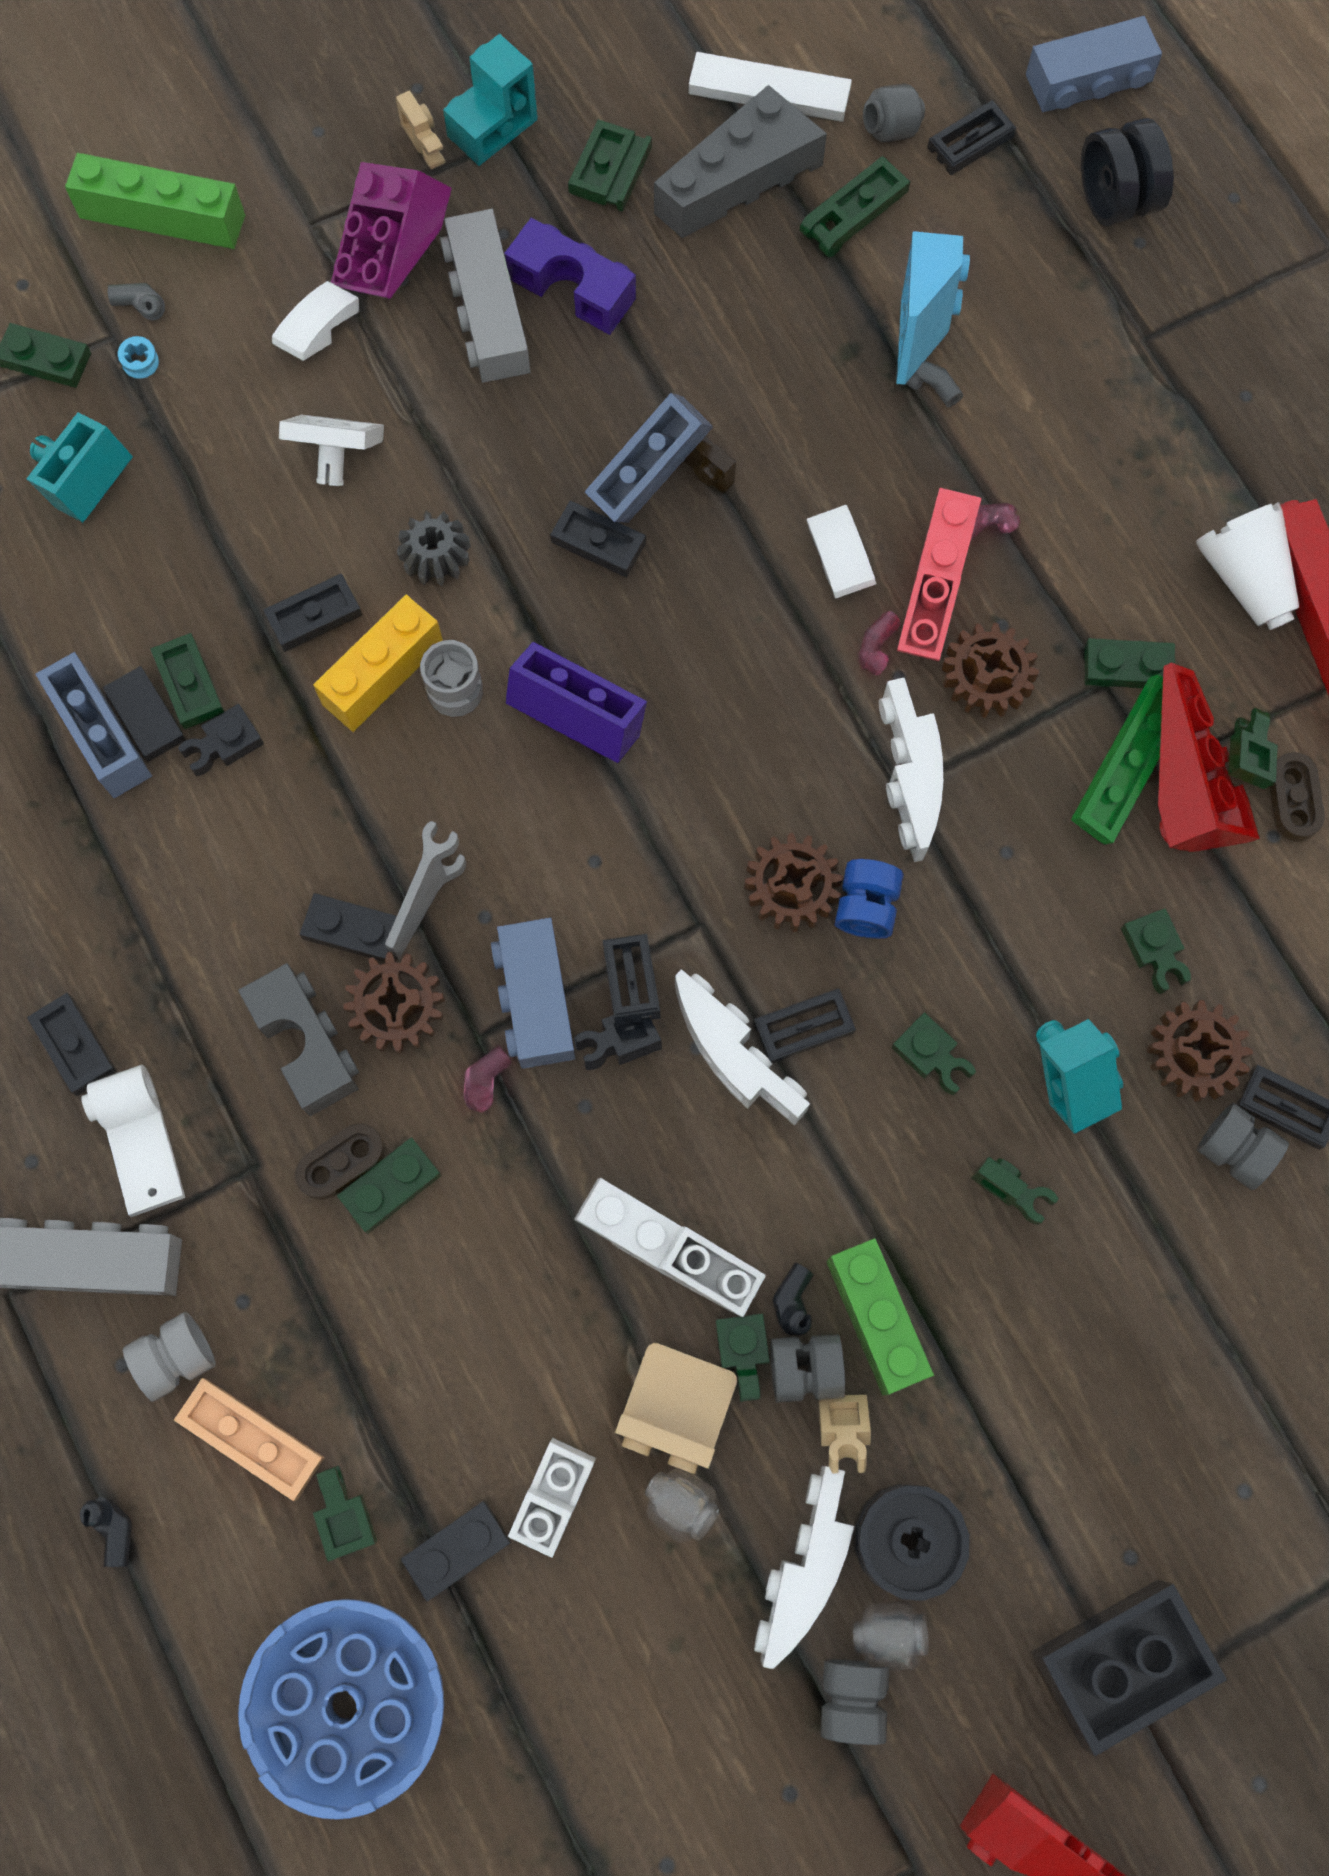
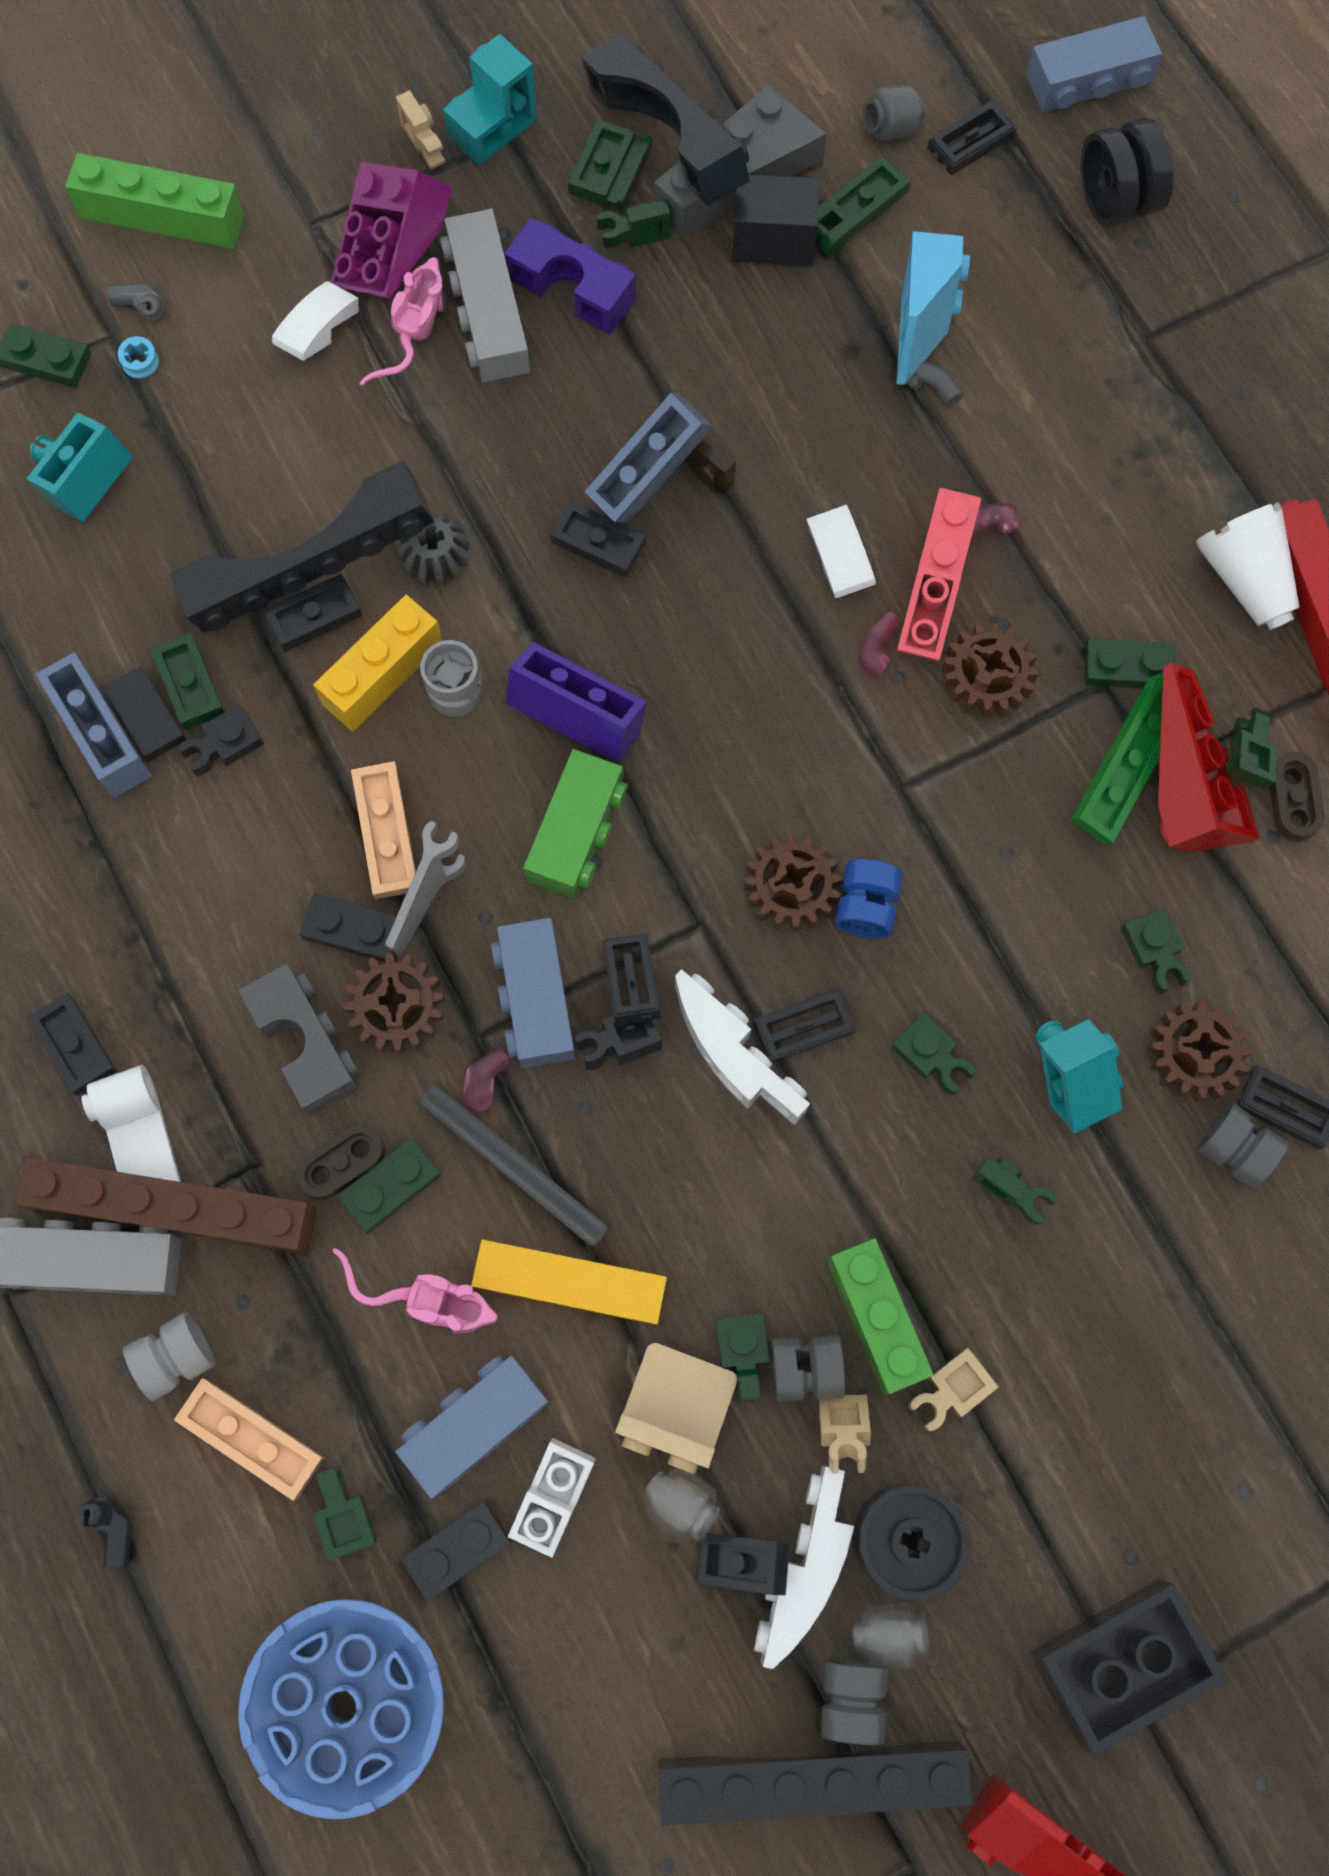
(166, 1205): none -> reddish brown arch
(332, 437): white tile -> none
(381, 512): none -> black arch
(384, 829): none -> light nougat plate
(414, 311): none -> bright pink animal
(431, 1301): none -> bright pink animal
(470, 1425): none -> sand blue brick
(514, 1165): none -> dark grey axle
(569, 1282): none -> yellow tile
(575, 824): none -> bright green brick
(630, 81): none -> black arch
(642, 224): none -> dark green plate
(670, 1248): white slope -> none
(742, 80): white tile -> none
(743, 1563): none -> black plate
(776, 220): none -> black slope
(786, 1787): none -> black arch
(789, 1303): black arm -> none
(918, 782): white slope -> none
(959, 1385): none -> tan plate

